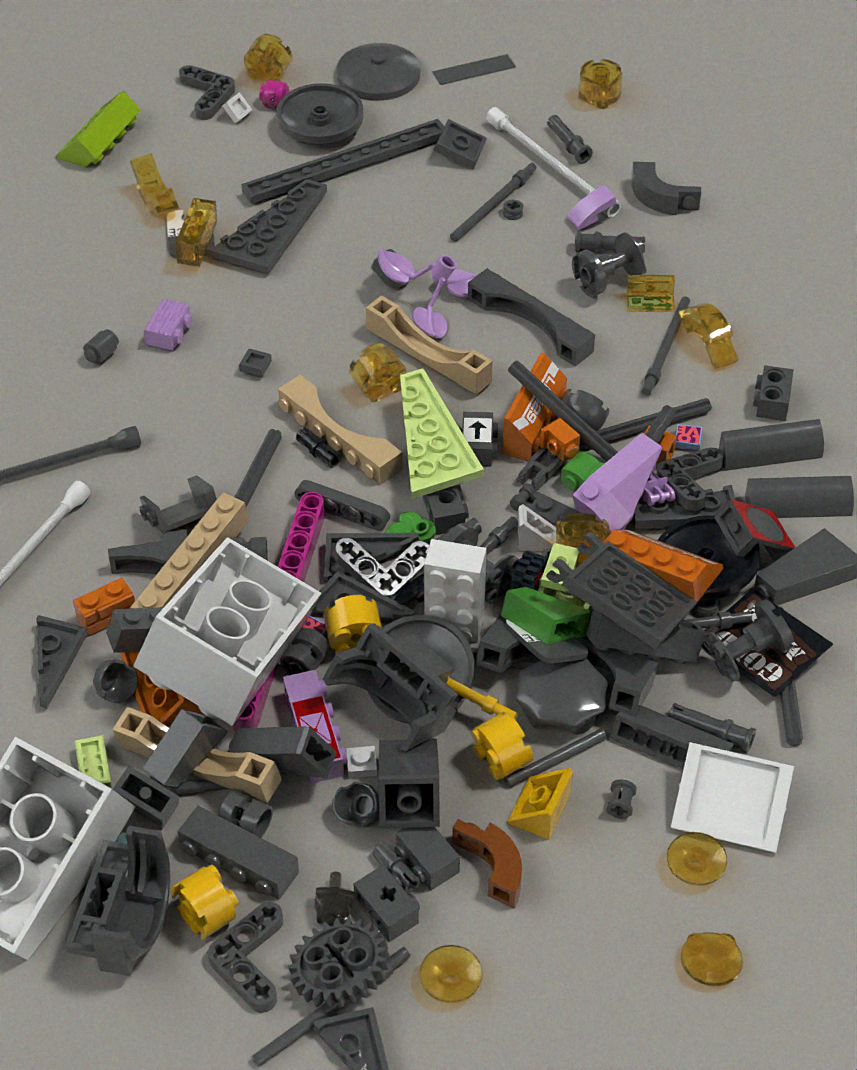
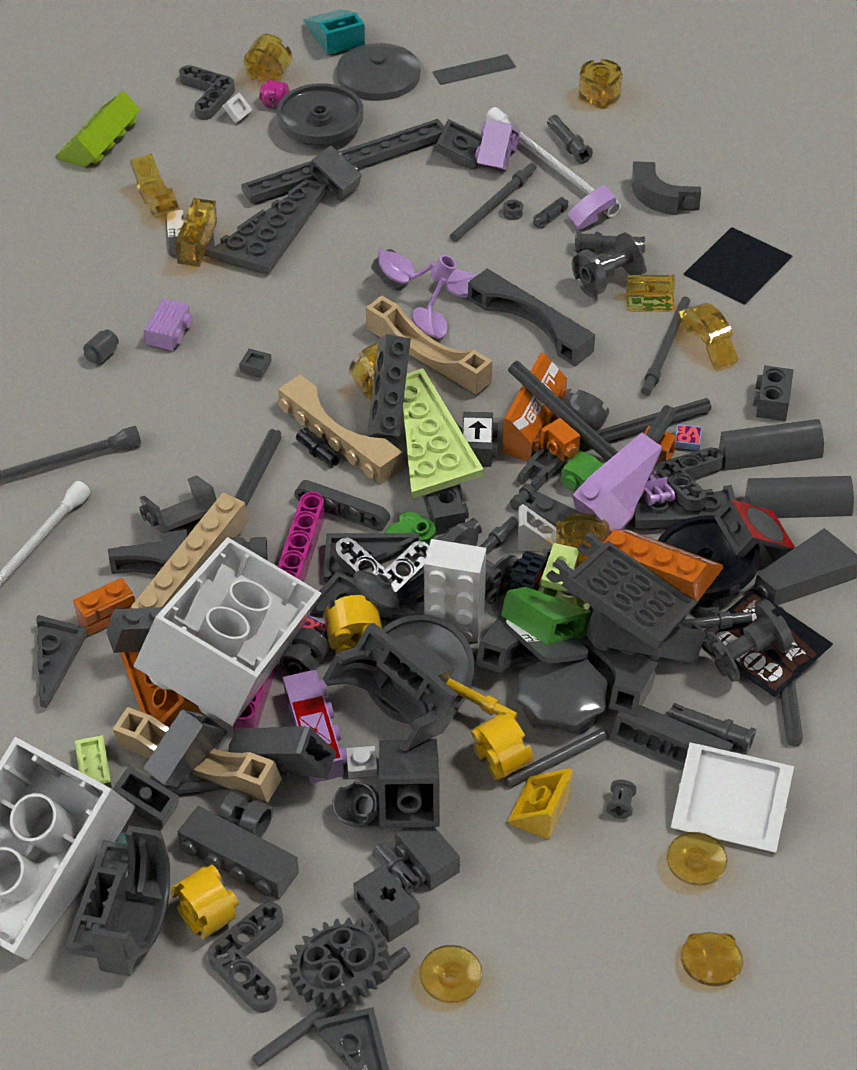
(115, 681): dark grey hair -> none
(333, 901): clear smoke piece -> none
(335, 172): none -> dark grey brick
(337, 30): none -> teal slope
(376, 589): none -> dark grey dish
(389, 387): none -> dark grey brick
(497, 144): none -> lavender brick
(501, 855): dark orange arch -> none
(550, 212): none -> dark grey axle
(738, 265): none -> black sticker

